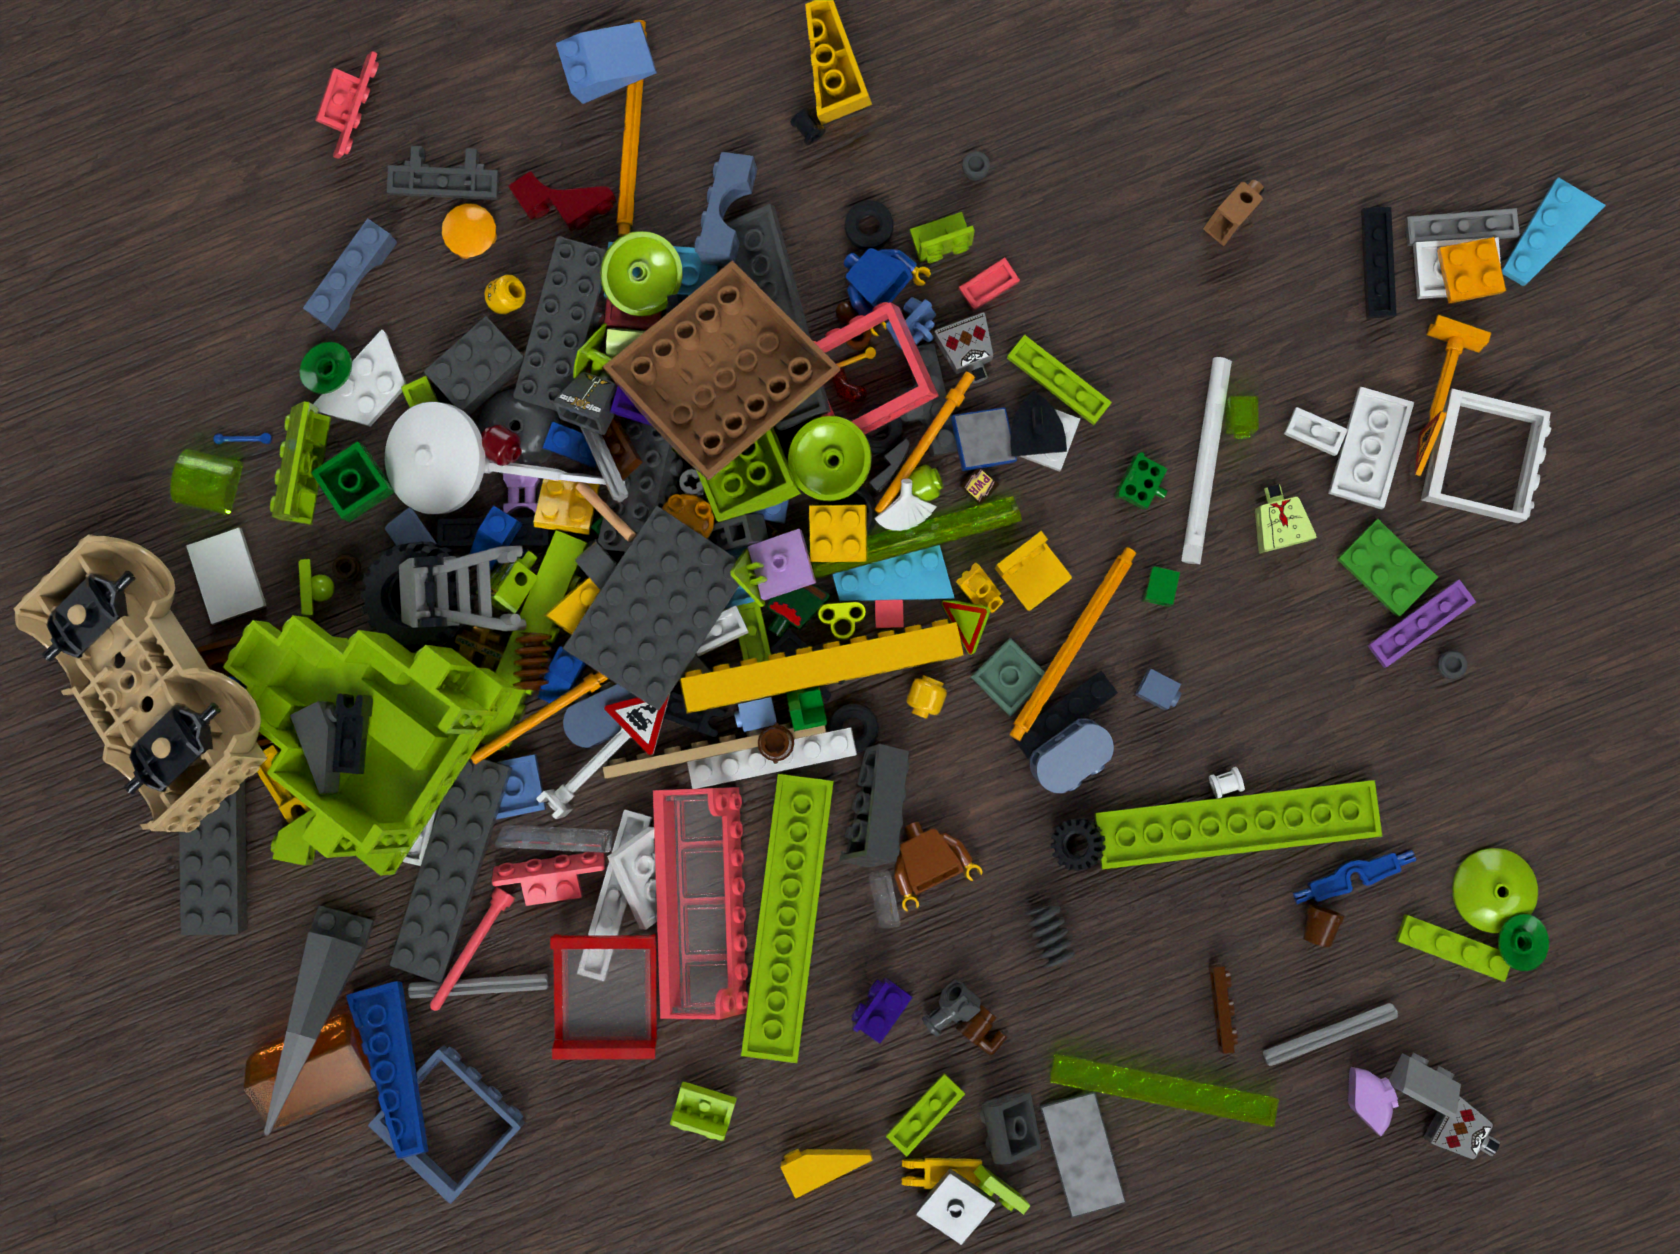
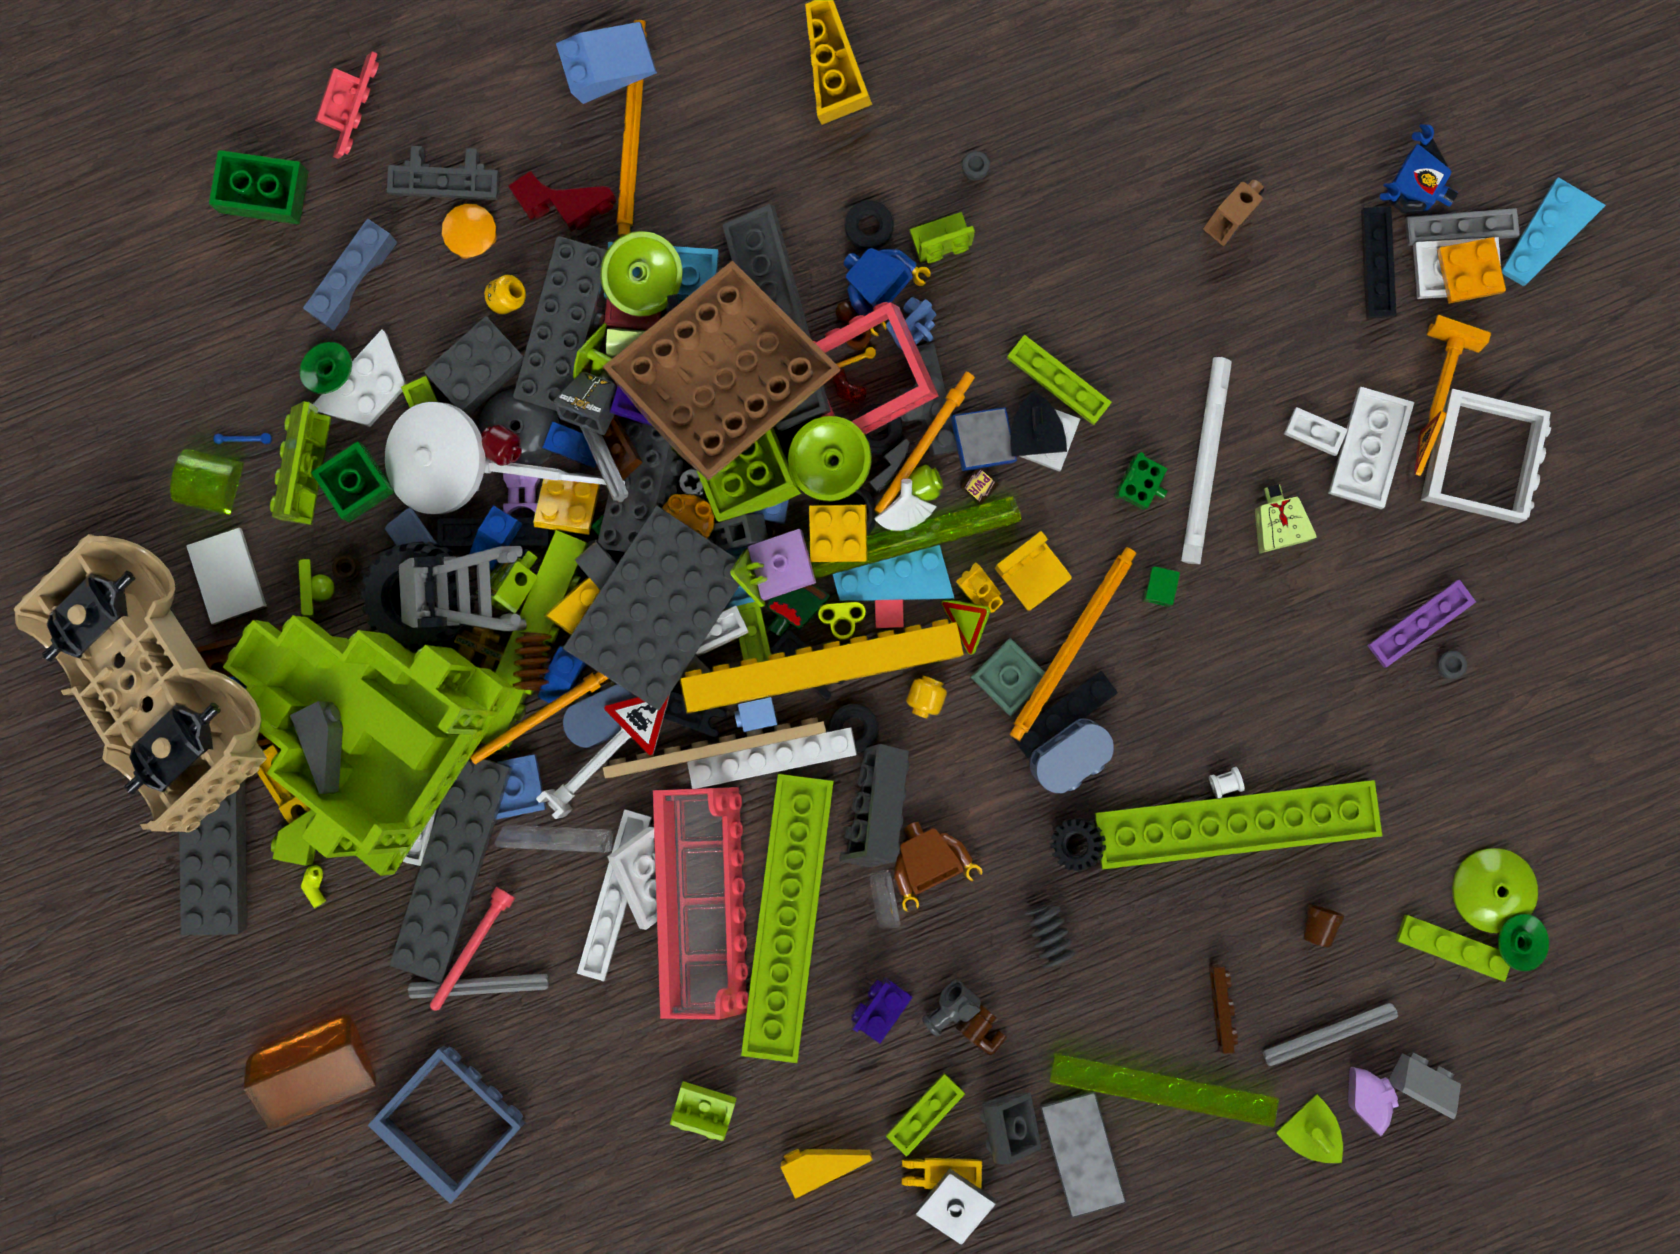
(258, 187): none -> green brick
(311, 883): none -> neon yellow arm
(326, 966): dark grey plate -> none
(351, 733): black plate -> none
(387, 1042): blue wing -> none
(549, 878): coral bracket -> none
(604, 997): clear piece -> none
(606, 511): light nougat bar -> none
(733, 179): sand blue arch -> none
(776, 743): reddish brown piece -> none
(806, 708): green panel -> none
(807, 126): black bush -> none
(966, 346): light grey torso -> none
(989, 284): coral tile -> none
(1008, 1196): lime plate -> none
(1159, 690): sand blue brick -> none
(1241, 416): clear neon green brick -> none
(1314, 1133): none -> lime shield
(1340, 882): blue piece -> none
(1387, 568): bright green plate -> none
(1421, 177): none -> blue torso
(1464, 1134): light grey torso -> none

